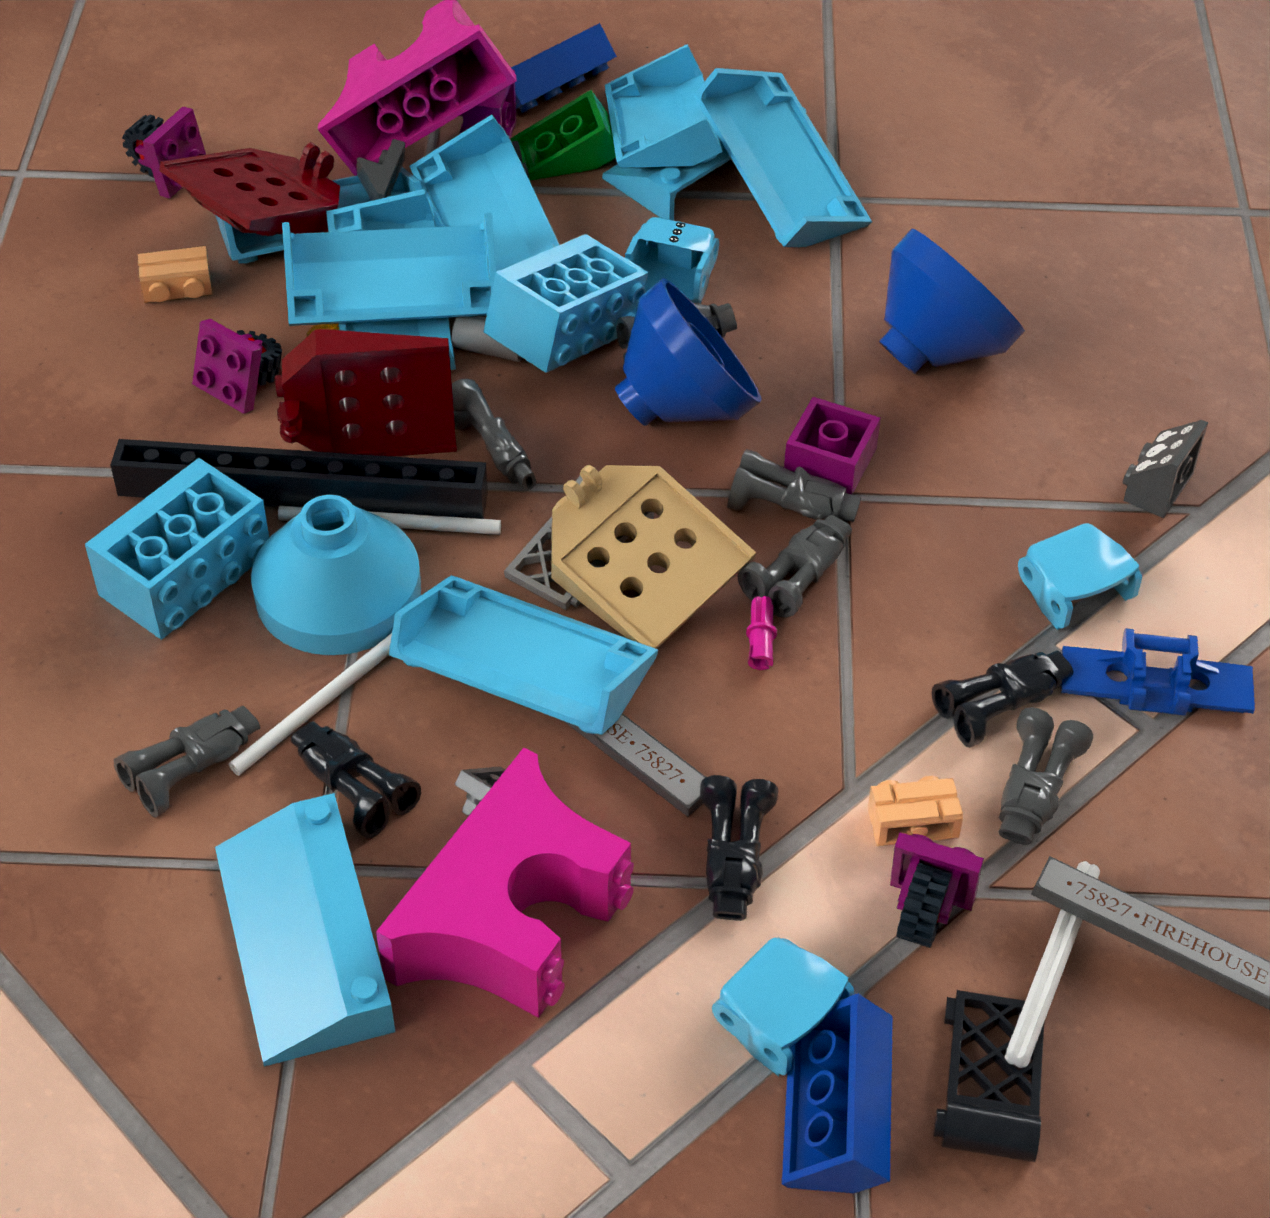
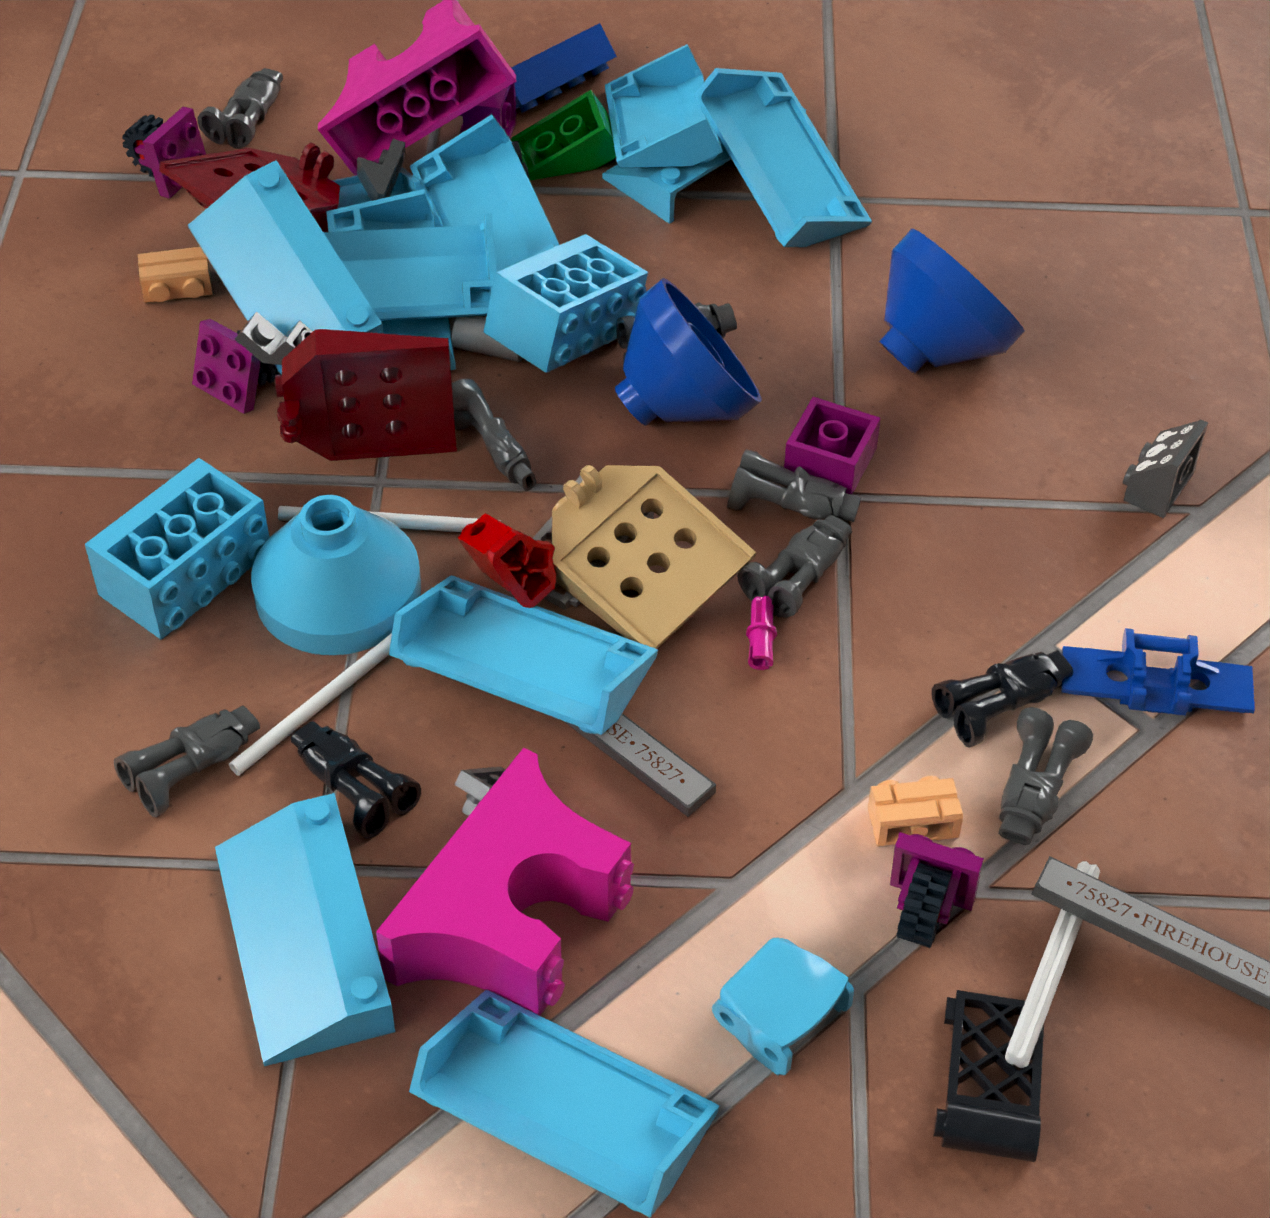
(243, 110): none -> dark grey piece
(268, 342): none -> dark grey slope
(279, 258): none -> medium azure slope
(298, 476): black brick -> none
(511, 559): none -> red piece
(563, 1100): none -> medium azure slope
(677, 253): medium azure piece -> none
(735, 867): black piece -> none
(840, 1101): blue slope -> none
(1076, 567): medium azure piece -> none

